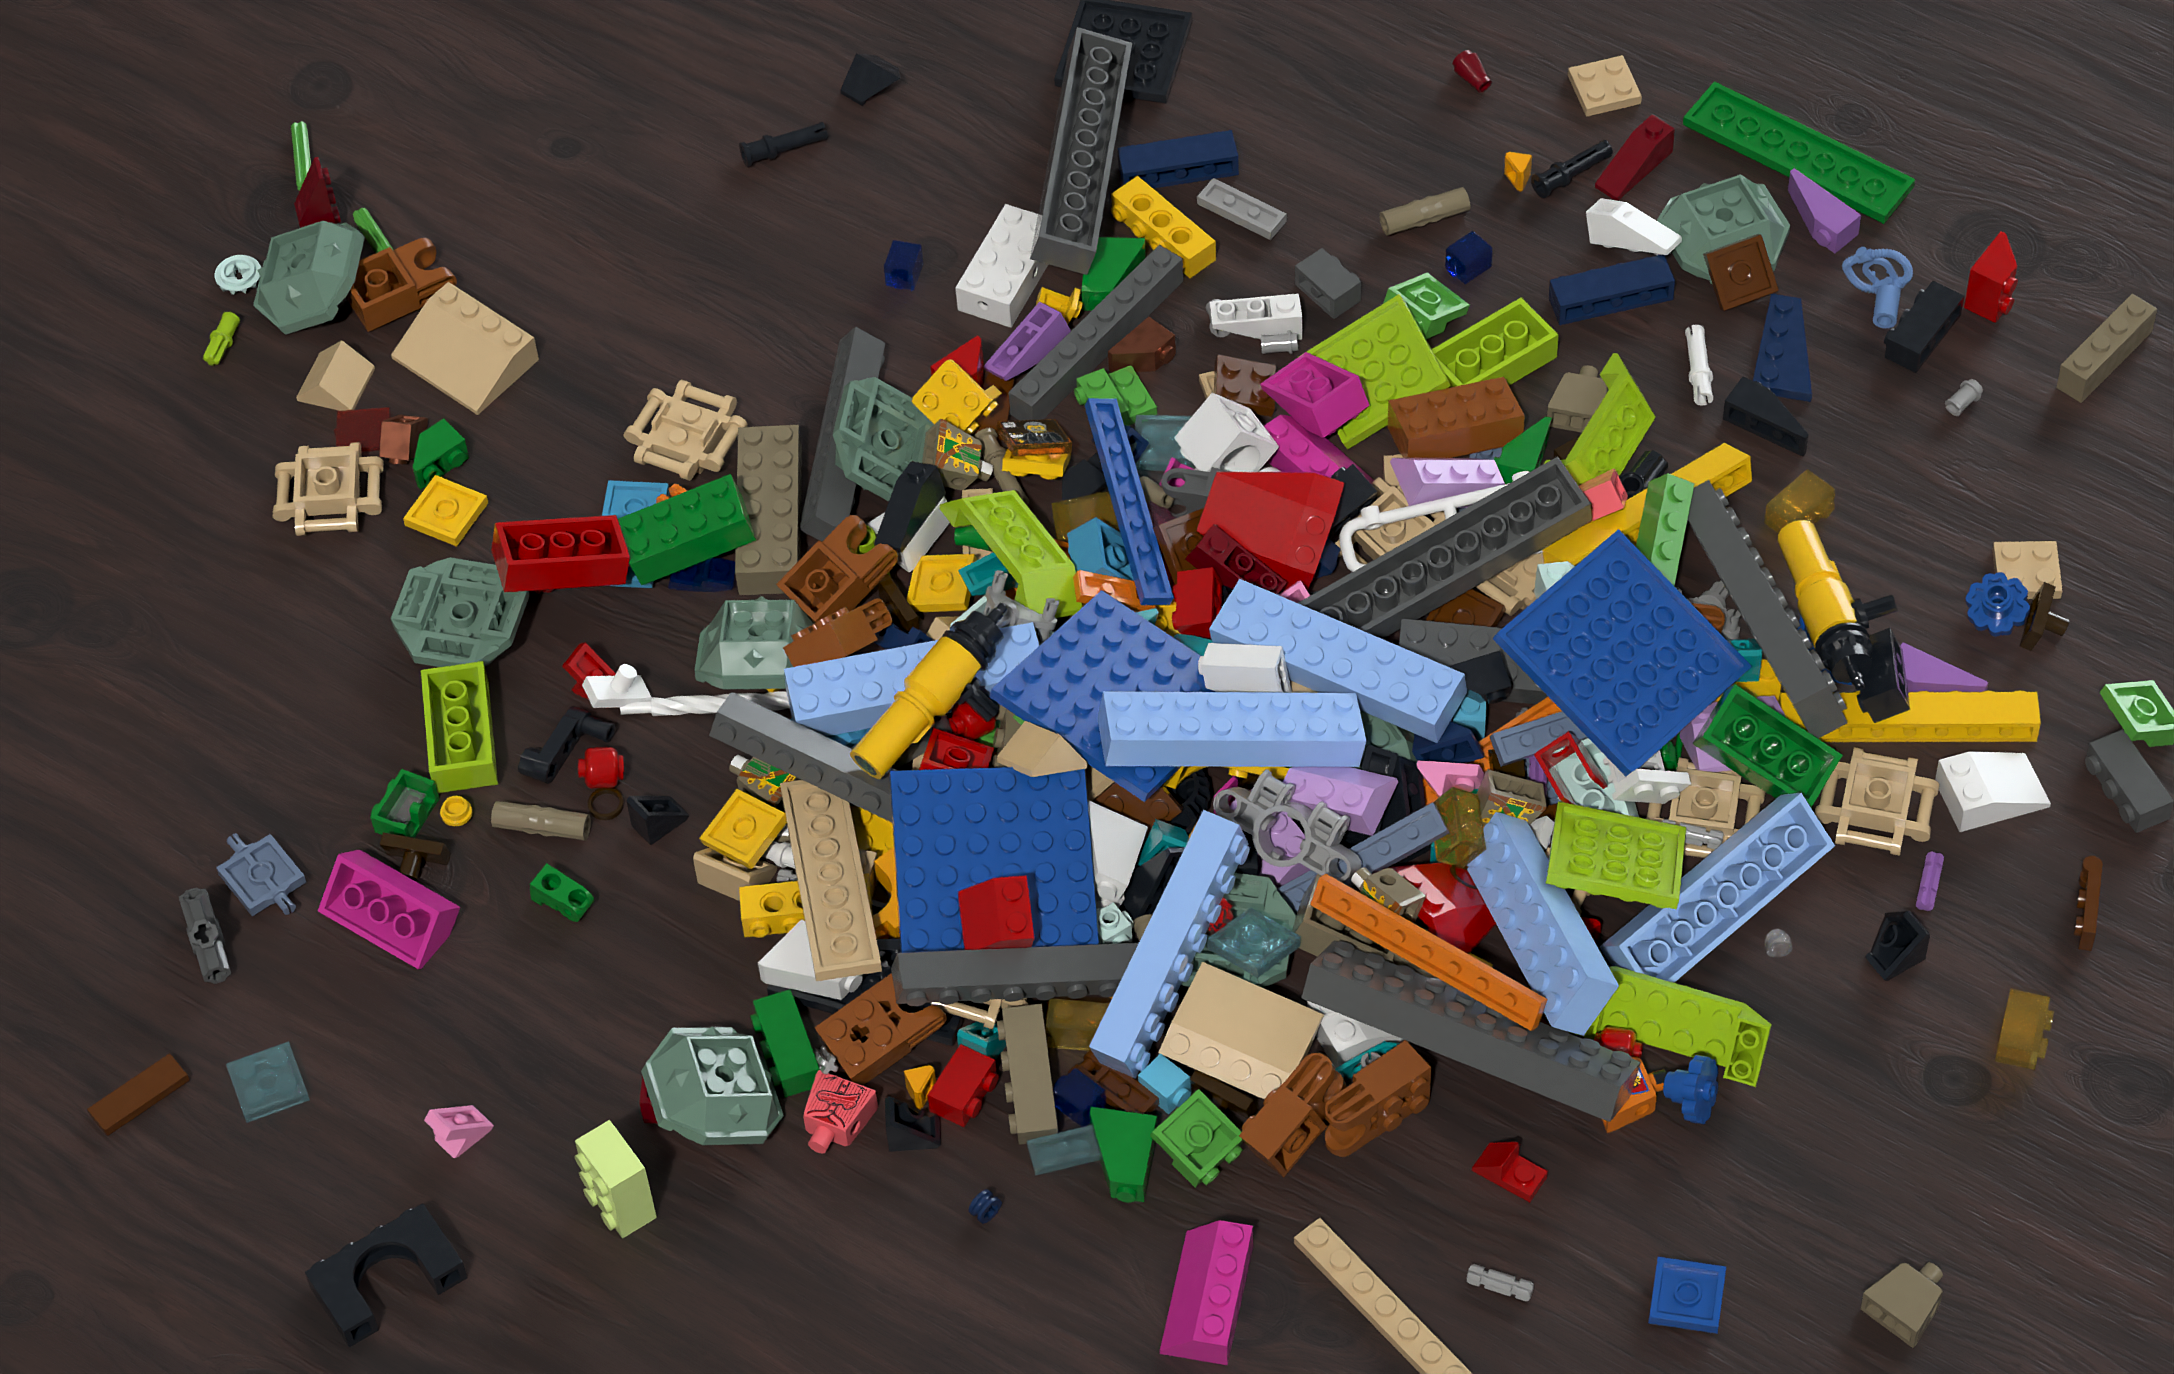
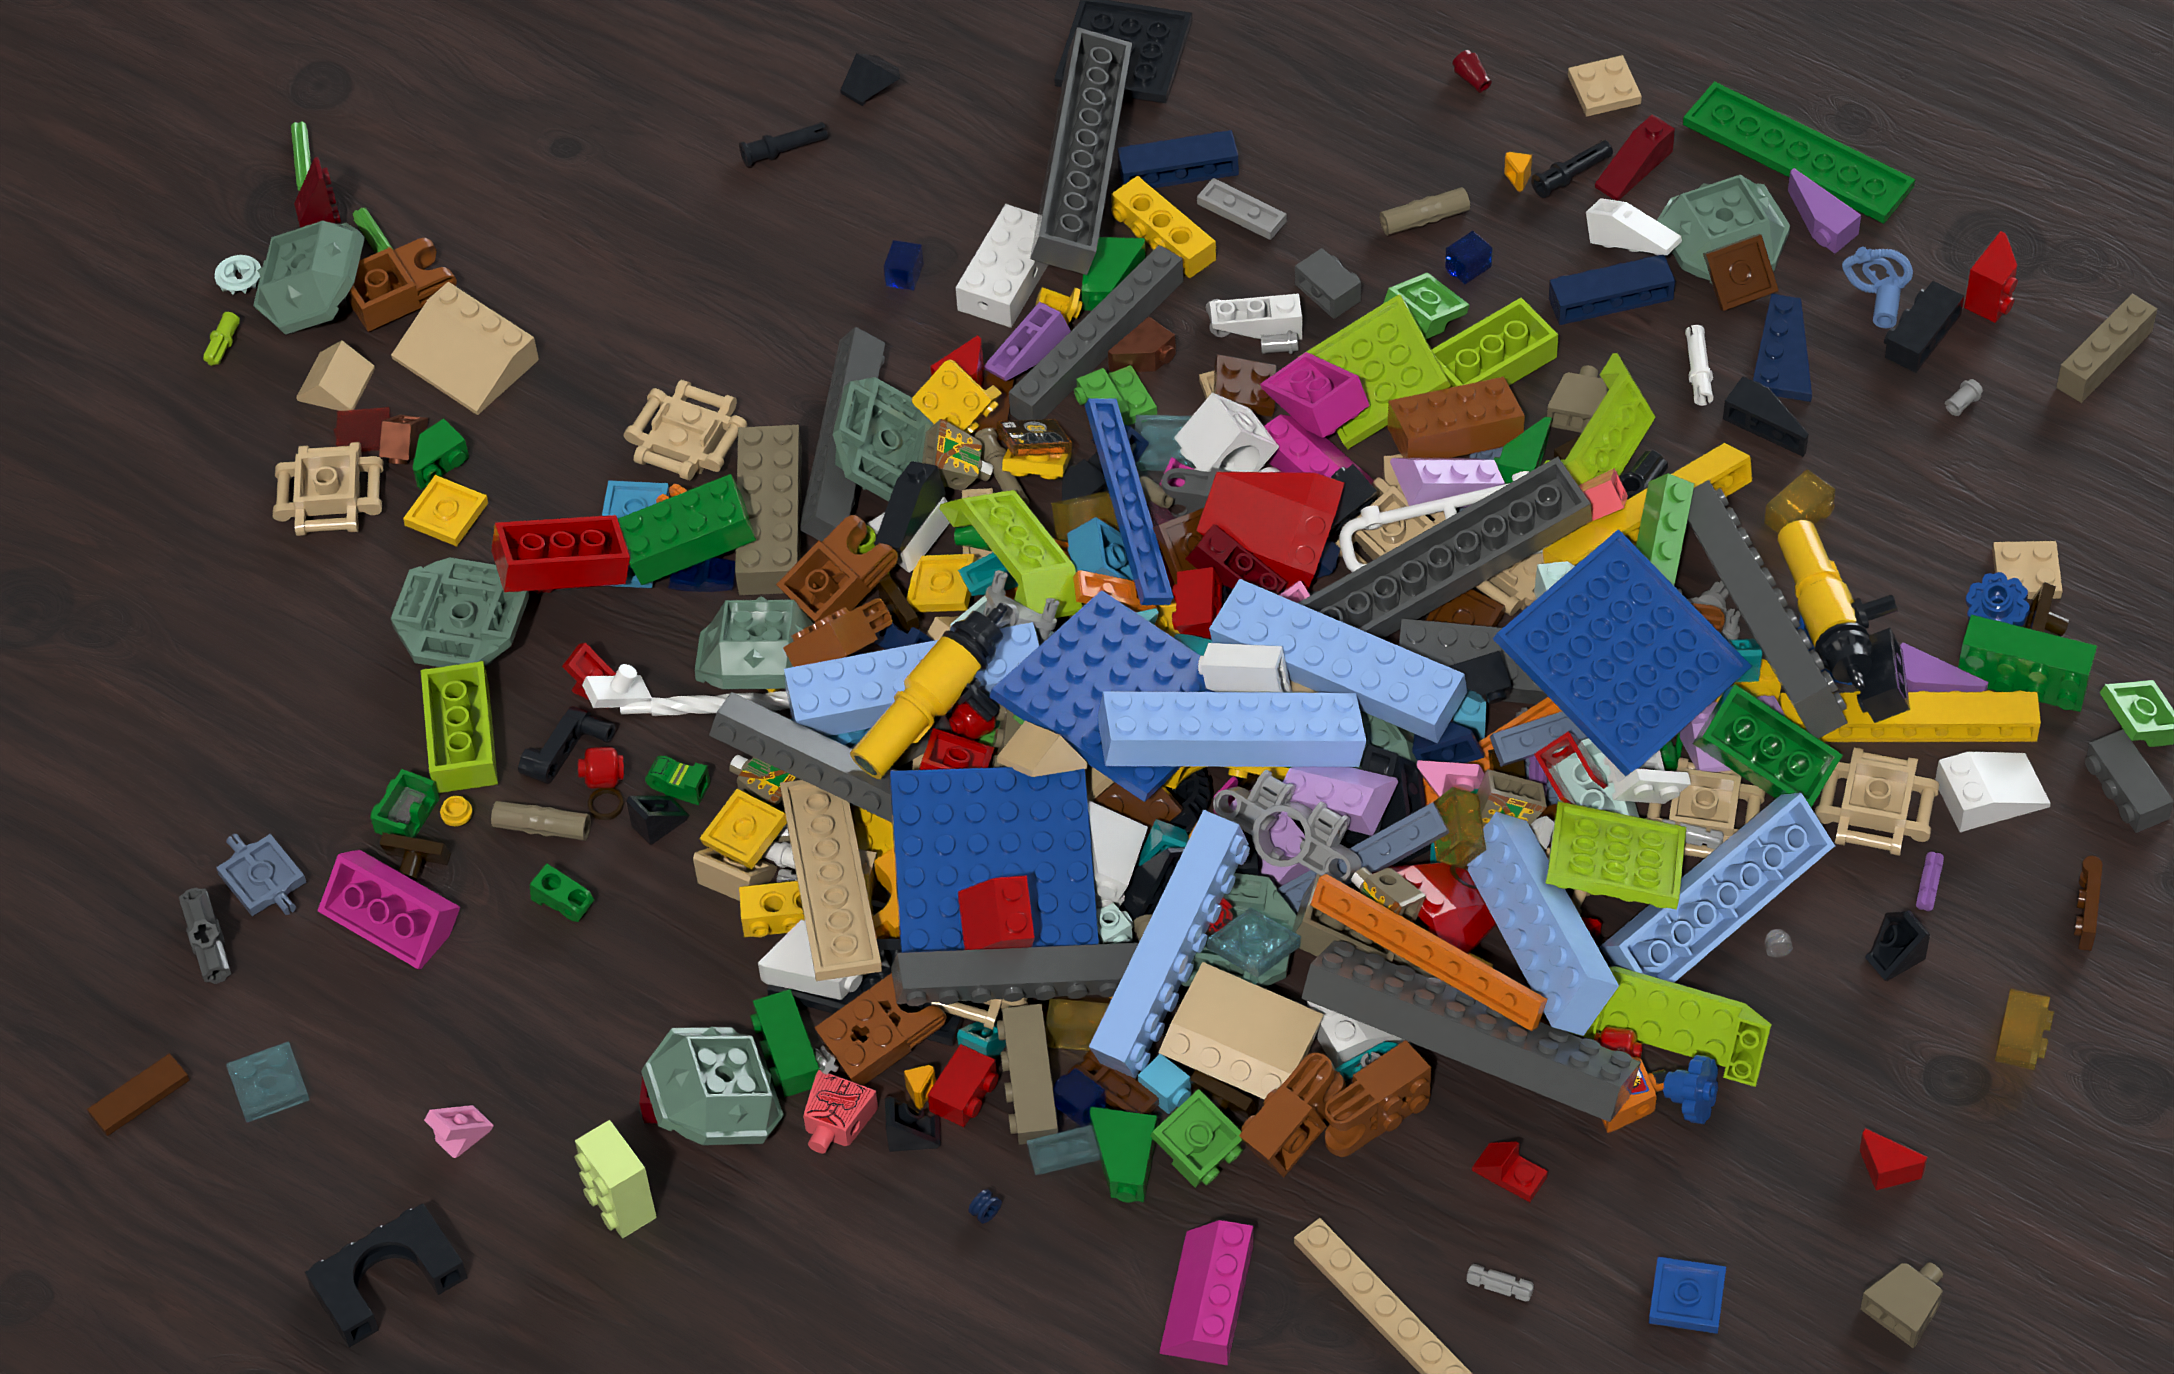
(679, 779): none -> green leg
(1890, 1162): none -> red slope
(2028, 661): none -> green brick

